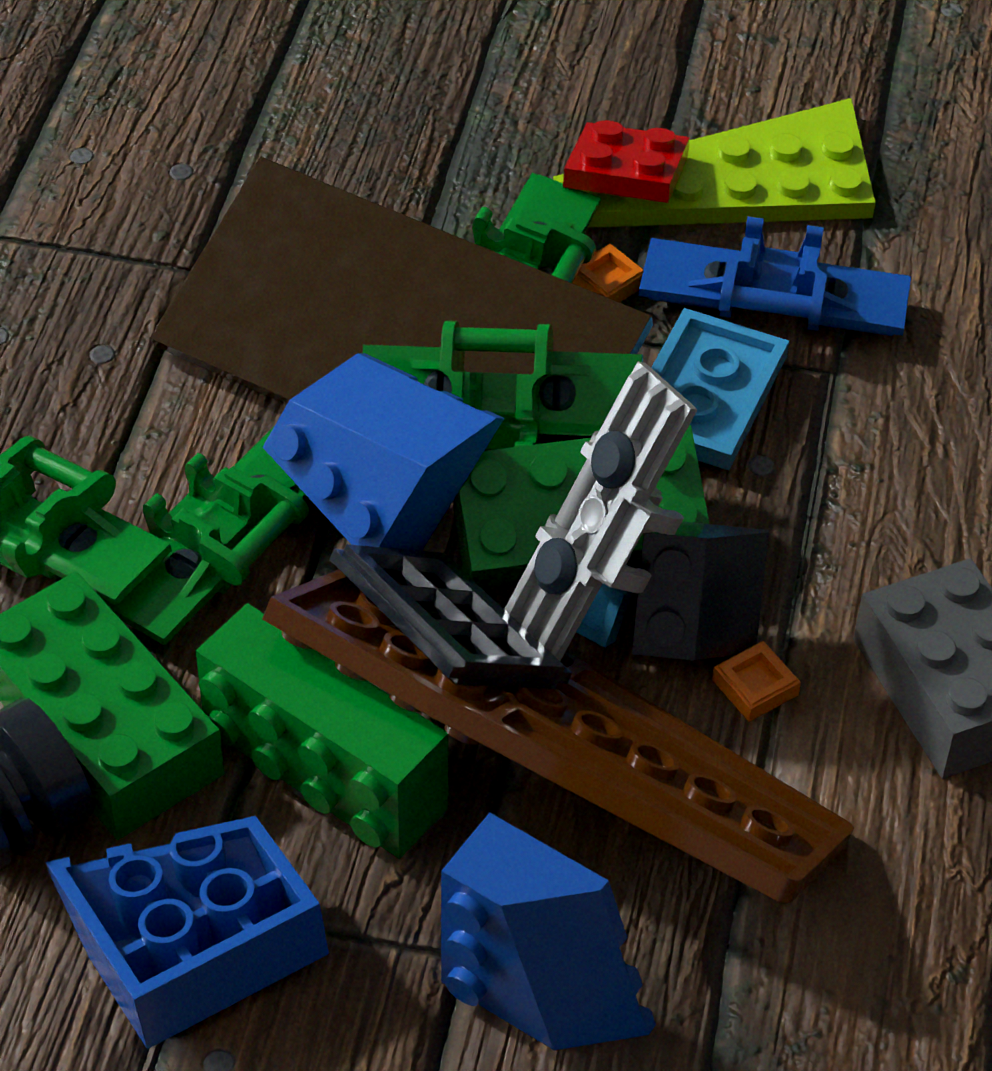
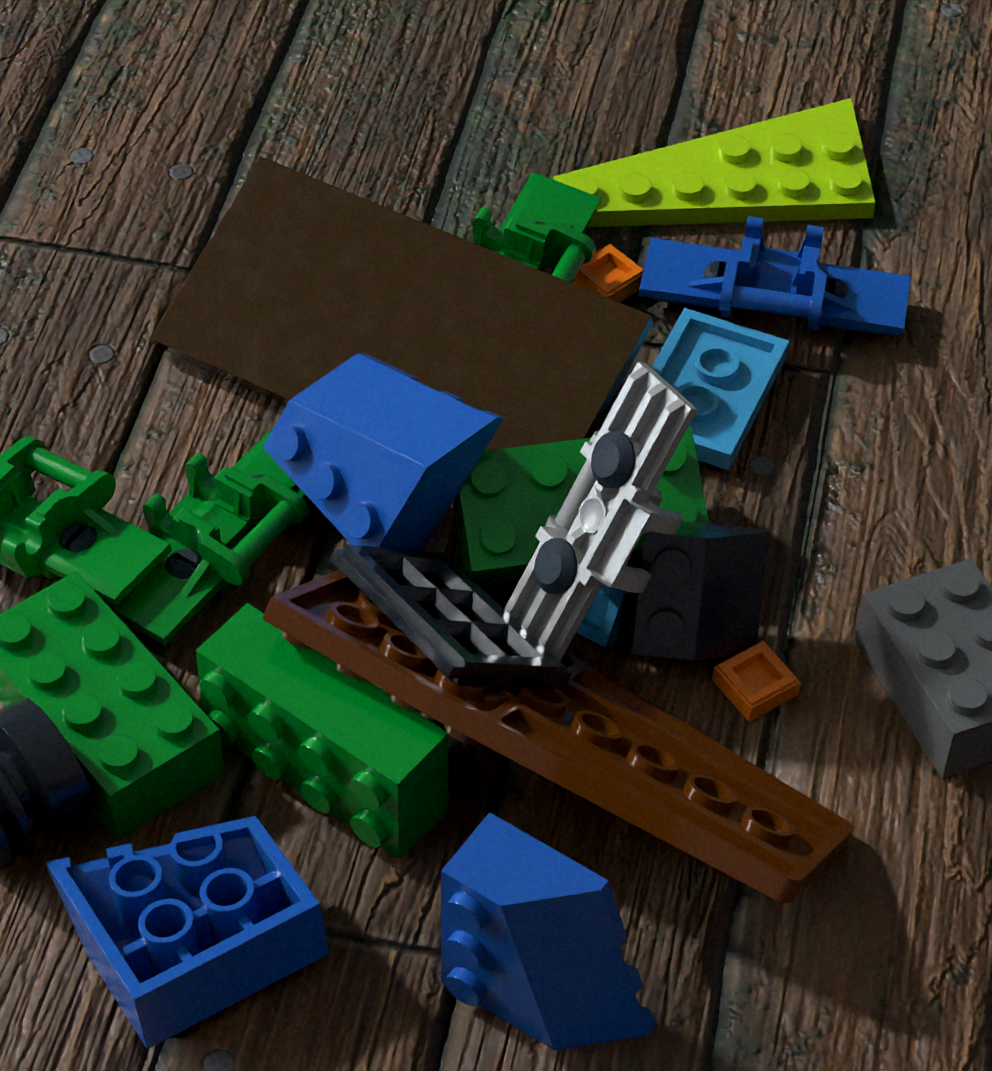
(562, 397): green piece -> none
(626, 161): red plate -> none

